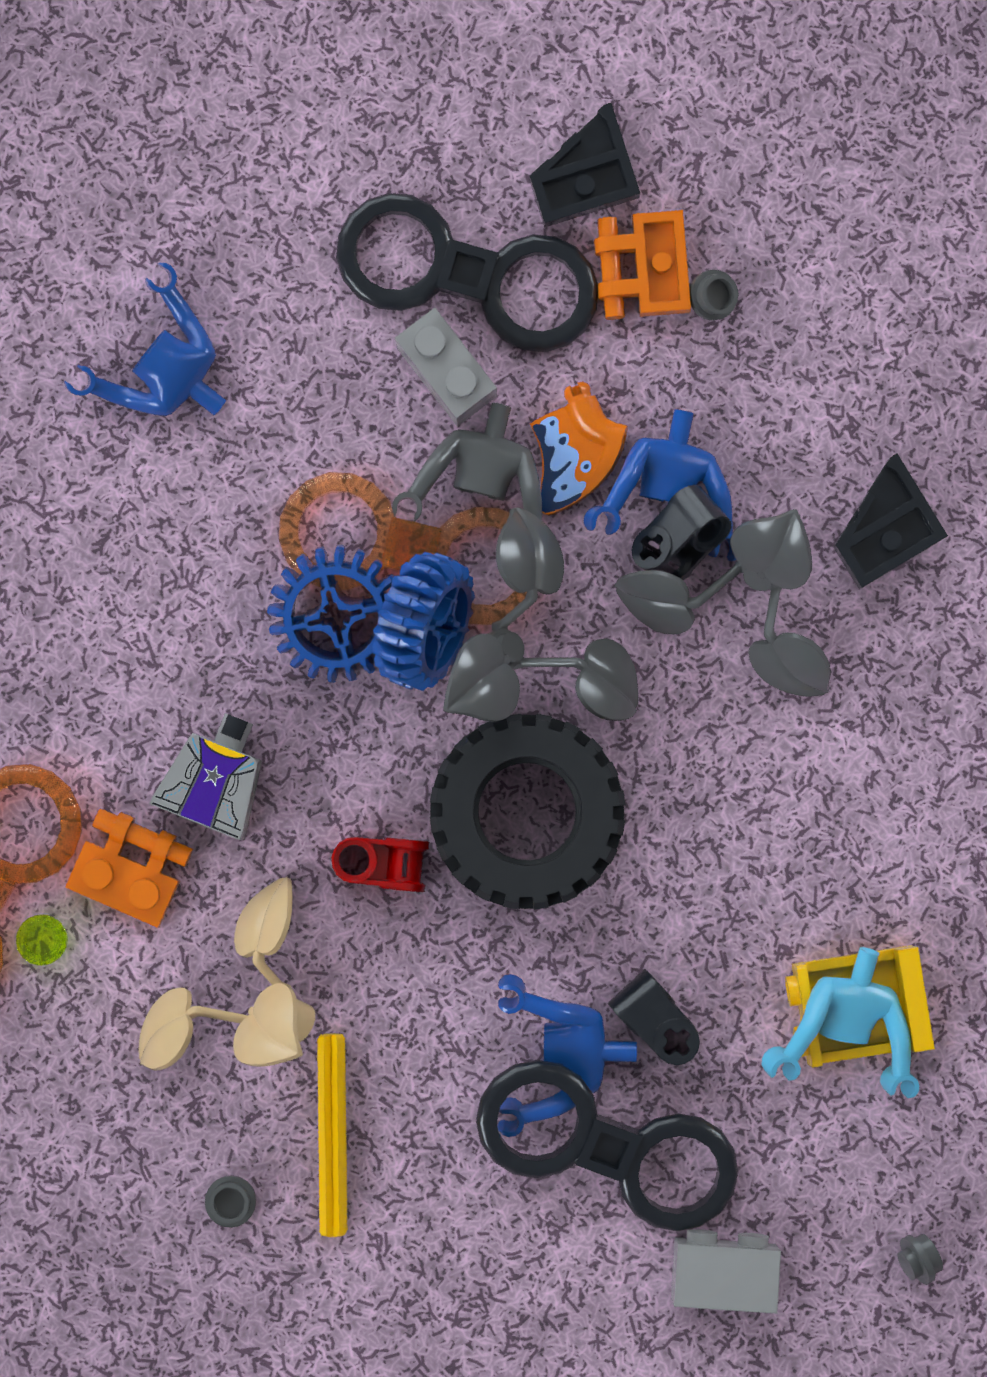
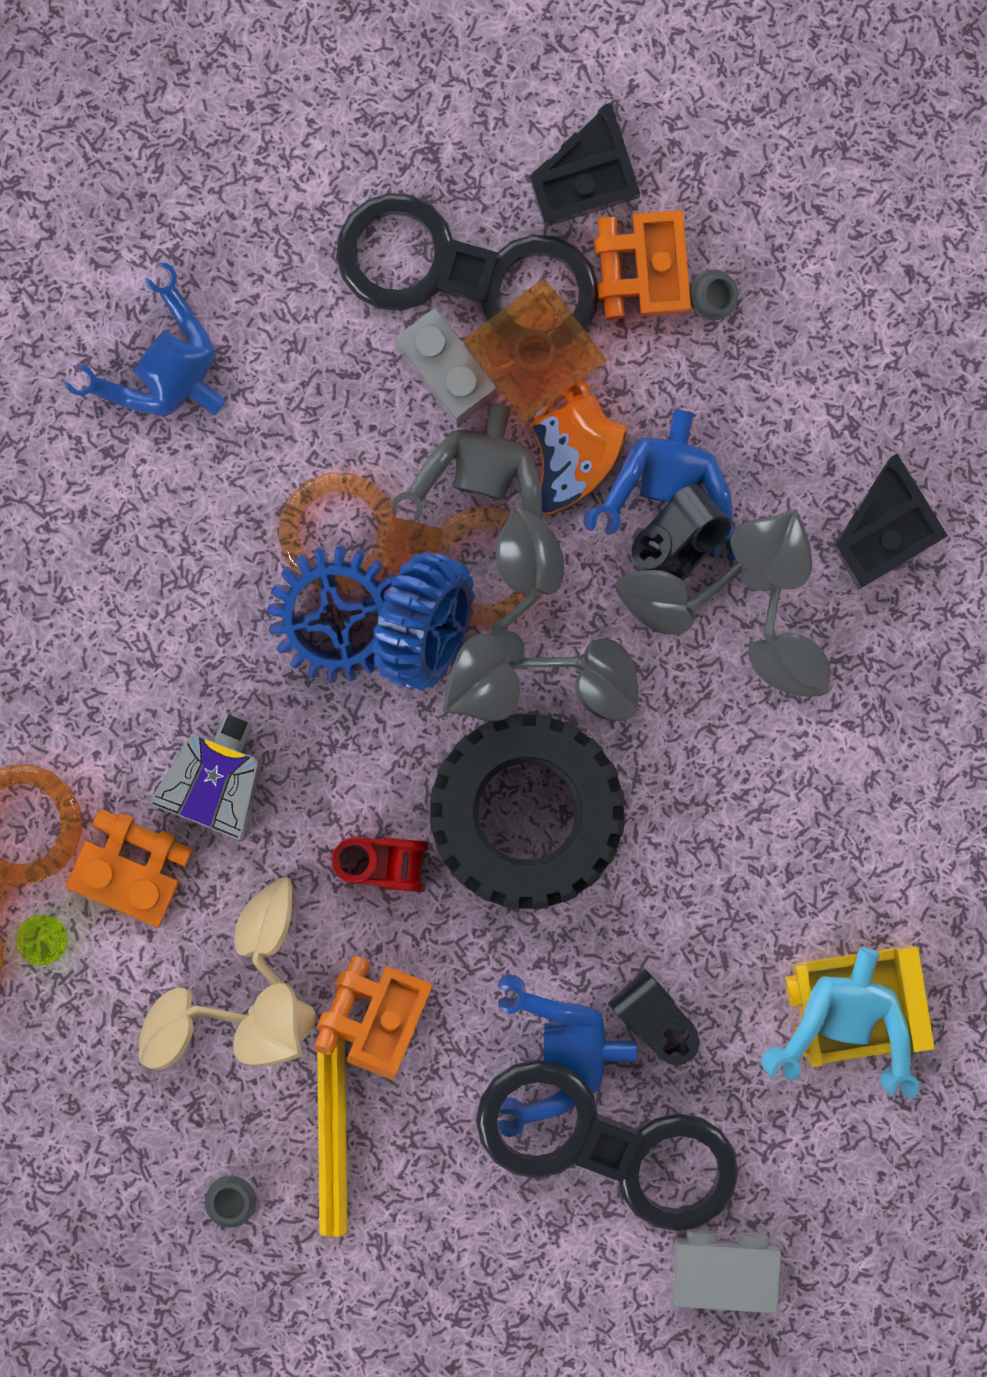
(388, 1023): none -> orange plate
(535, 352): none -> clear orange brick
(919, 1258): dark grey plate -> none

